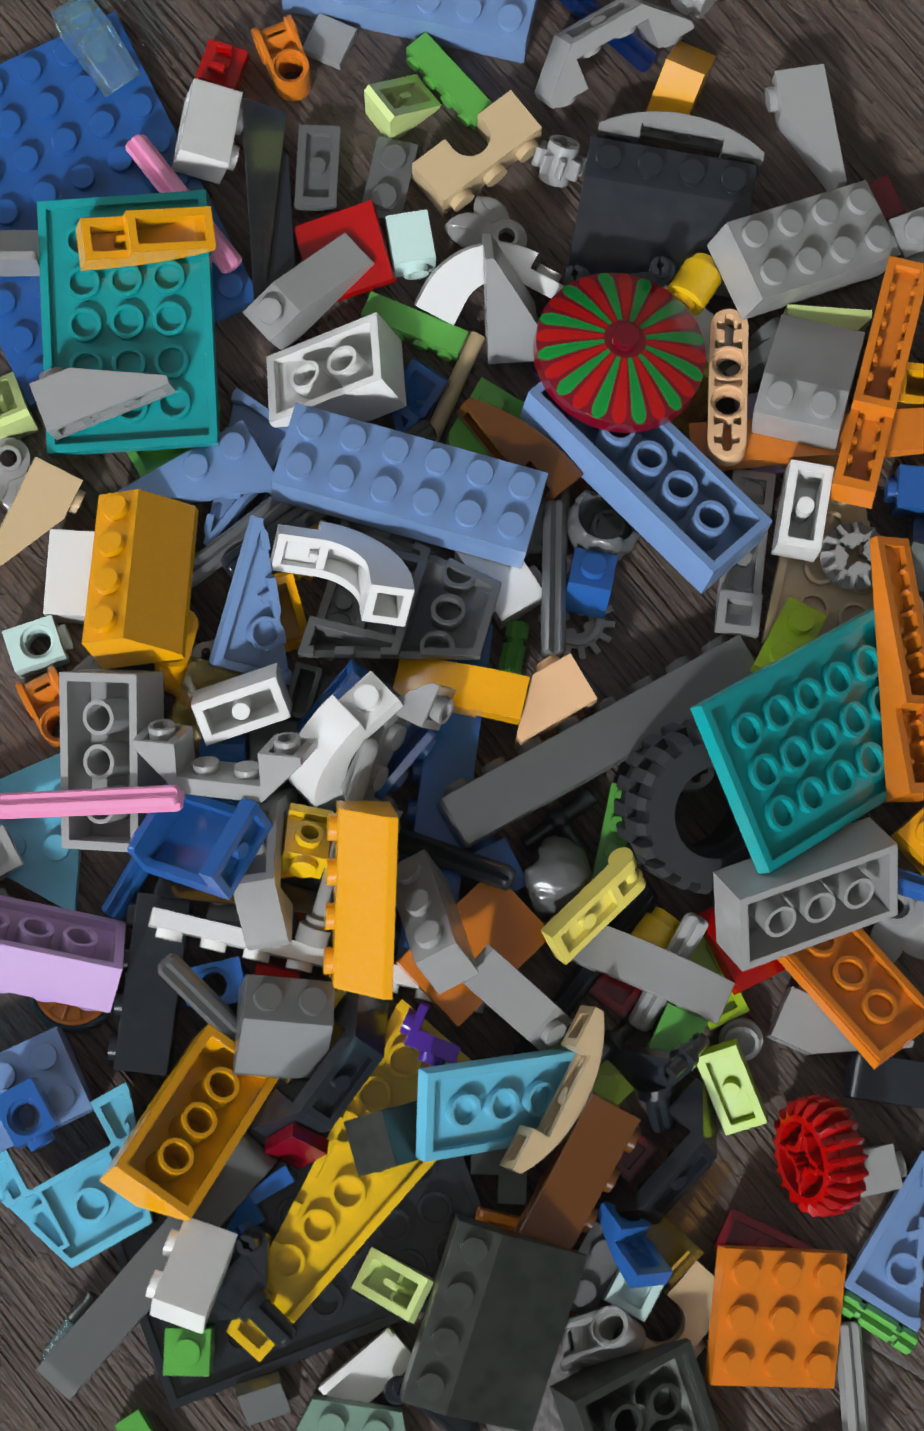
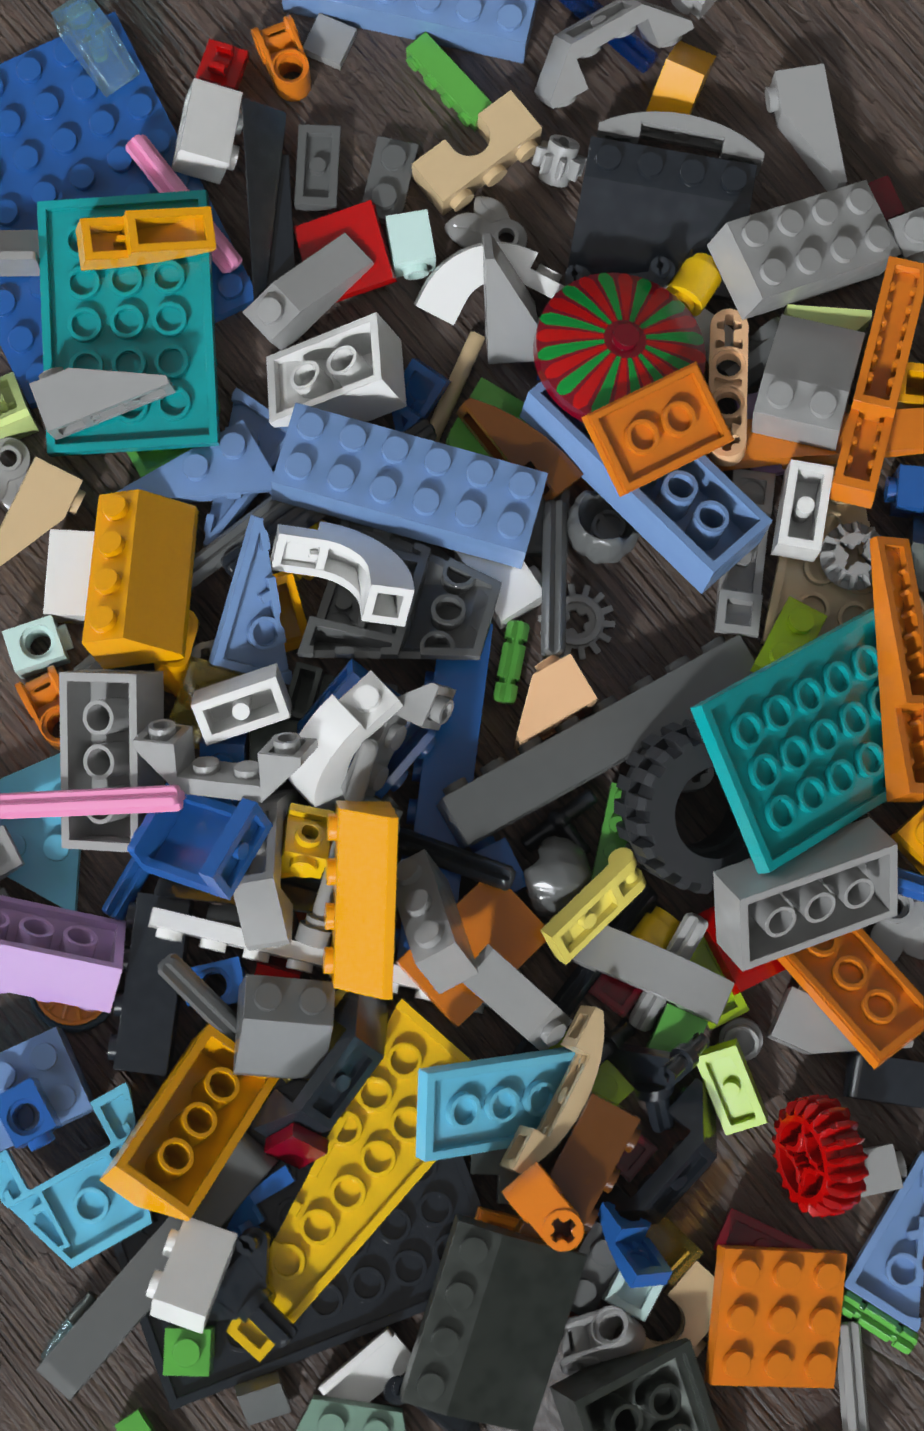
(383, 1138): pearl dark grey piece -> none
(393, 1284): yellowish green slope -> none
(399, 105): yellowish green slope -> none
(418, 327): bright green piece -> none
(432, 1049): dark purple bracket -> none
(478, 689): light orange slope -> none
(540, 1203): none -> orange piece
(590, 582): blue brick -> none
(657, 429): none -> orange tile

